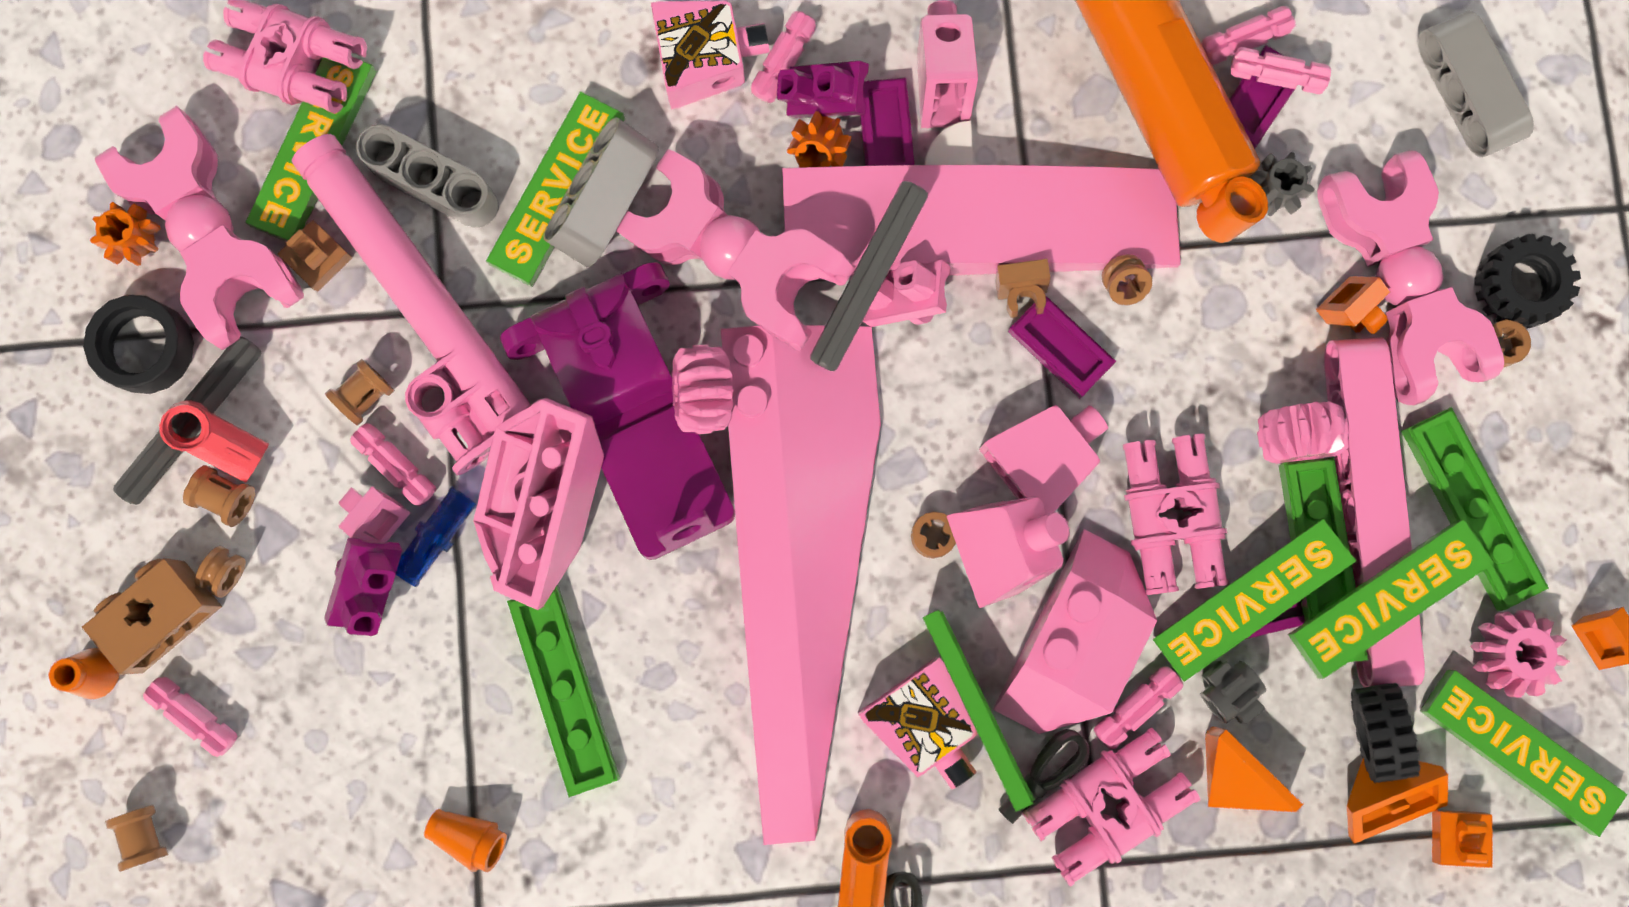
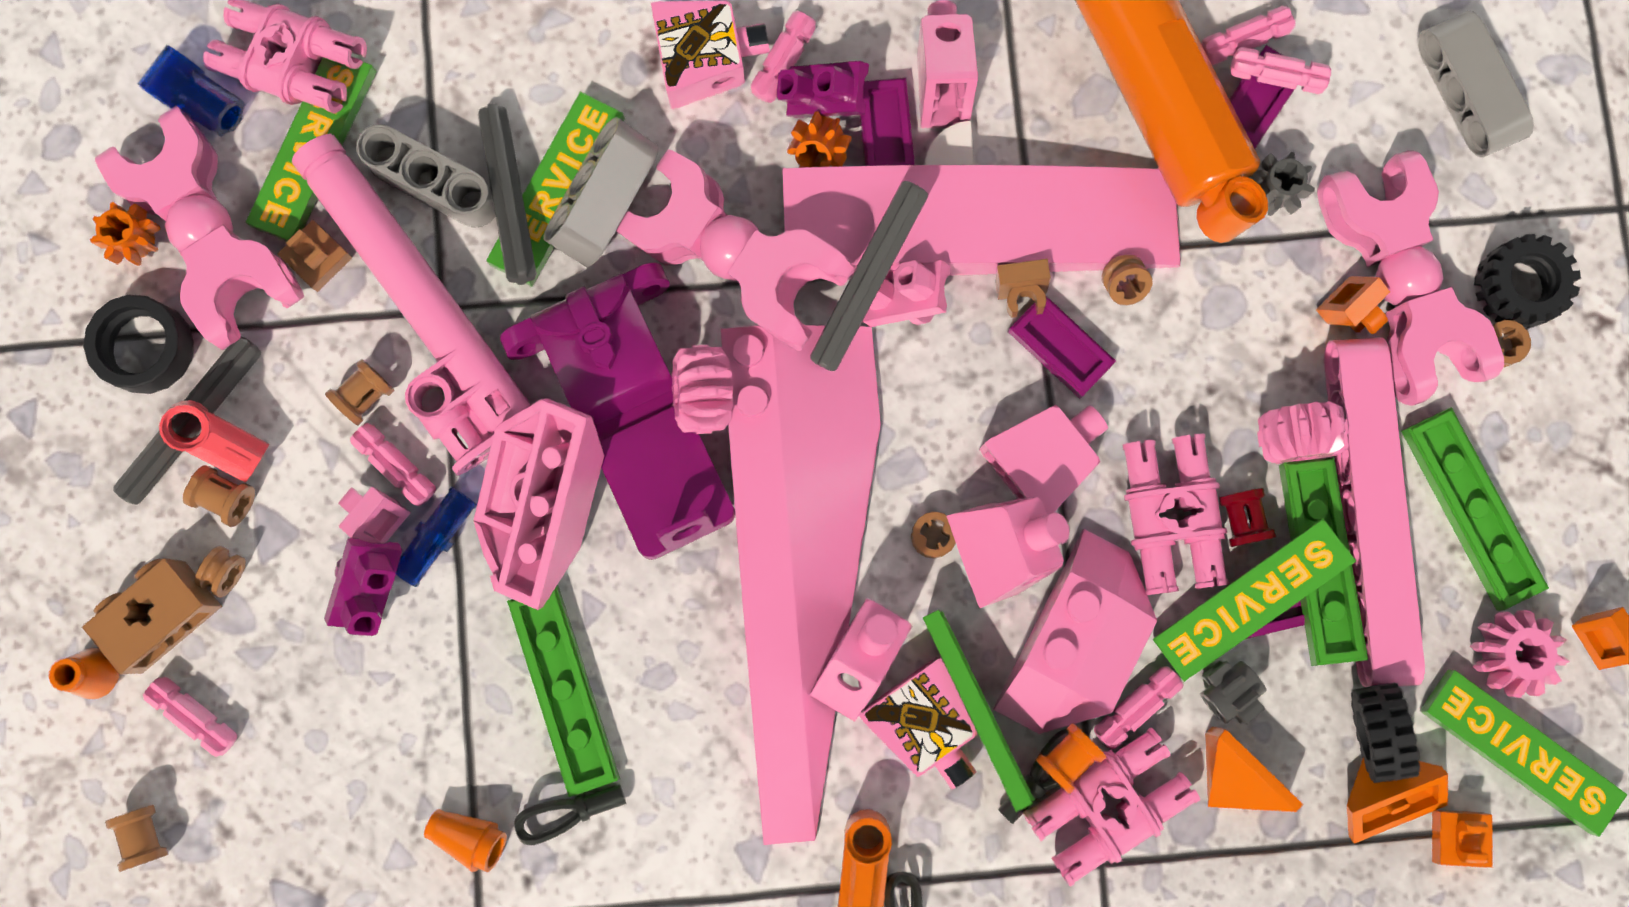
(182, 83): none -> clear blue piece
(507, 194): none -> dark grey axle
(583, 806): none -> pearl dark grey piece
(864, 653): none -> bright pink torso
(1071, 758): none -> orange bush
(1235, 509): none -> dark red bush
(1390, 599): bright green tile -> none

